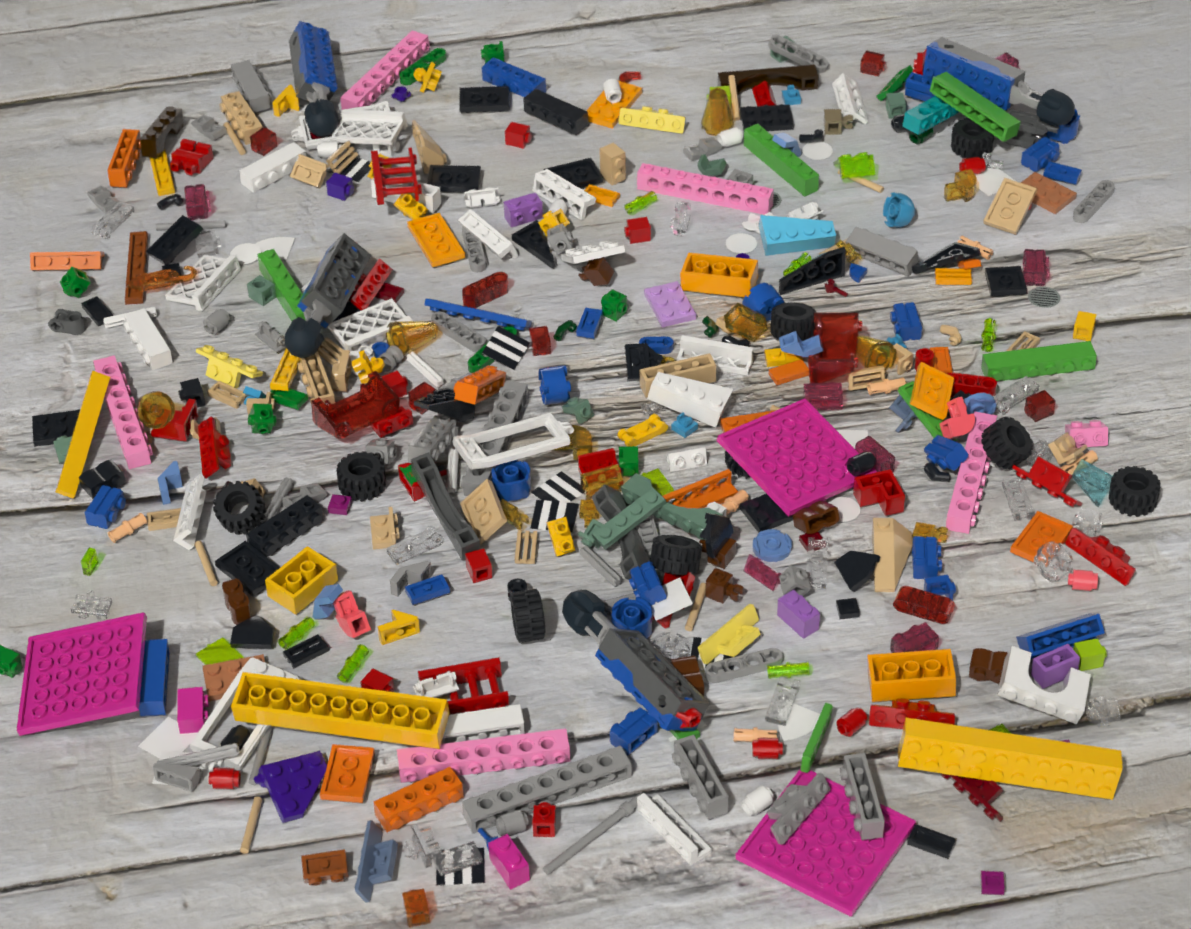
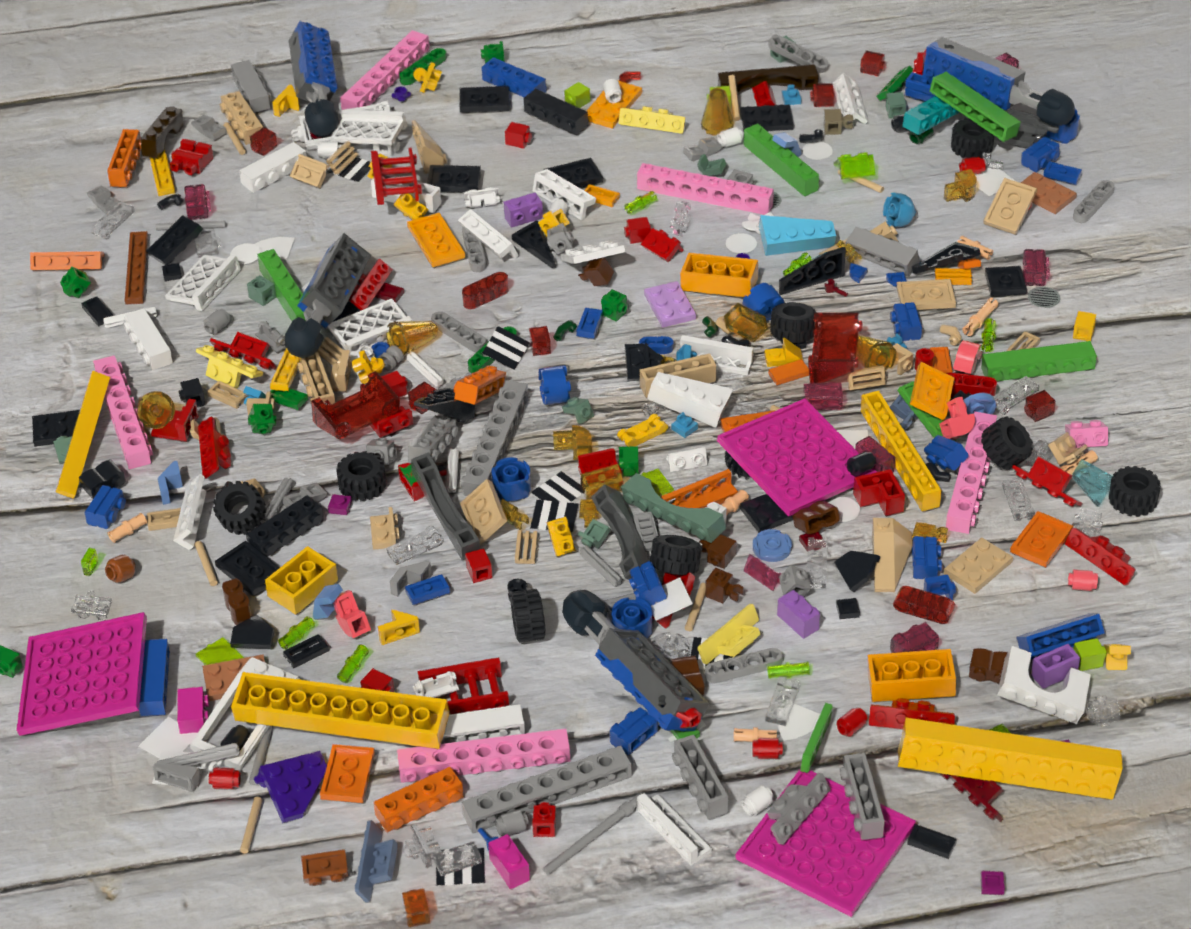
(68, 322): dark grey piece -> none
(120, 568): none -> dark orange head
(160, 279): clear orange plate -> none
(246, 347): none -> red bracket
(340, 186): dark purple brick -> none
(475, 458): white animal -> none
(485, 316): blue plate -> none
(577, 95): none -> lime brick
(612, 164): tan brick -> none
(629, 518): sand green plate -> none
(661, 244): none -> red bracket
(685, 352): none -> dark azure tile
(716, 533): black slope -> none
(792, 344): medium blue slope -> none
(810, 212): white hinge -> none
(822, 95): none -> clear red brick
(885, 386): light nougat pin -> none
(886, 231): none -> tan bracket
(893, 278): none -> blue tile
(895, 441): none -> yellow brick
(927, 294): none -> tan plate
(967, 357): none -> coral brick
(976, 321): none -> light nougat pin
(978, 565): none -> tan plate
(1045, 565): clear plate -> none
(1116, 656): none -> yellow slope

